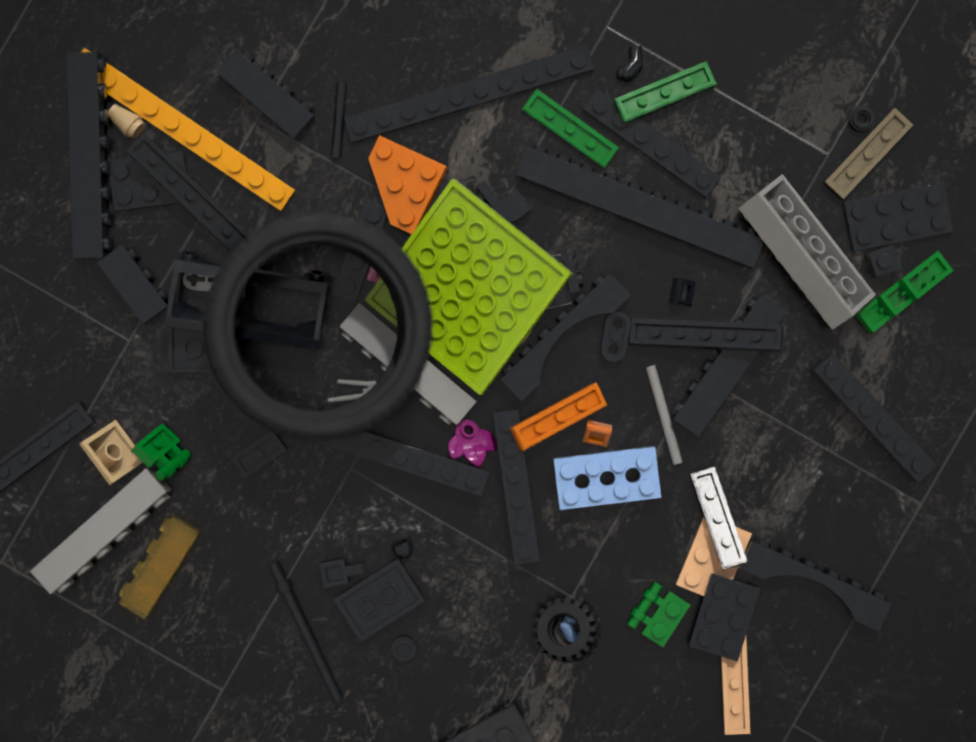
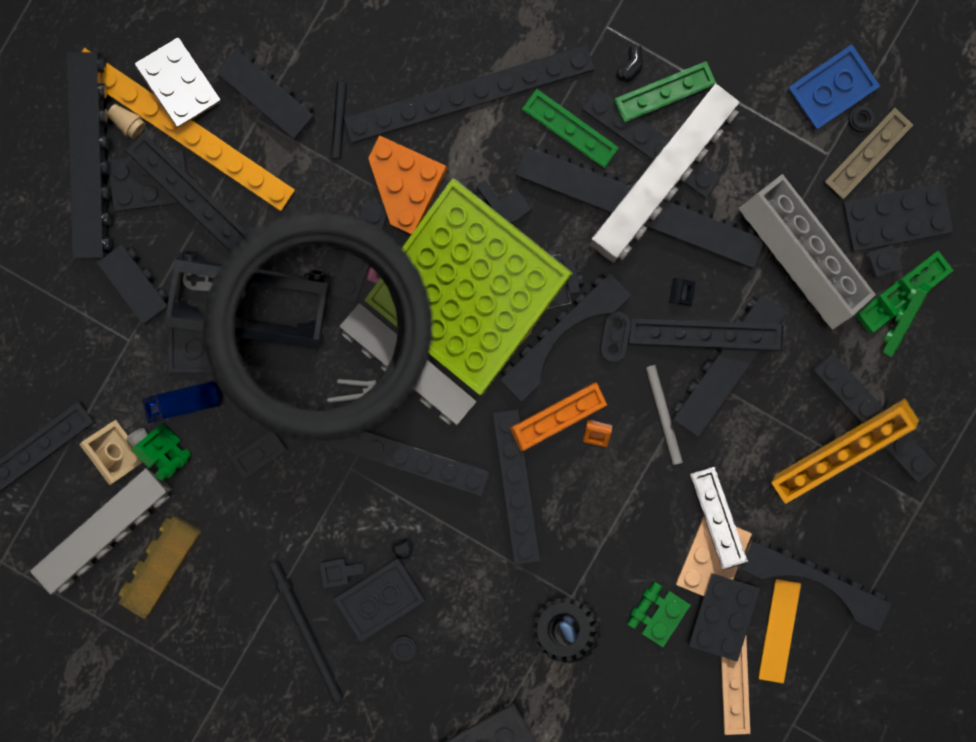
(136, 436): none -> light grey hinge
(177, 83): none -> plate
(181, 402): none -> clear blue slope
(471, 446): magenta plate -> none
(620, 490): light blue brick -> none
(664, 173): none -> brick
(779, 630): none -> light orange tile
(834, 87): none -> blue plate
(845, 451): none -> light orange brick
(905, 318): none -> green plate

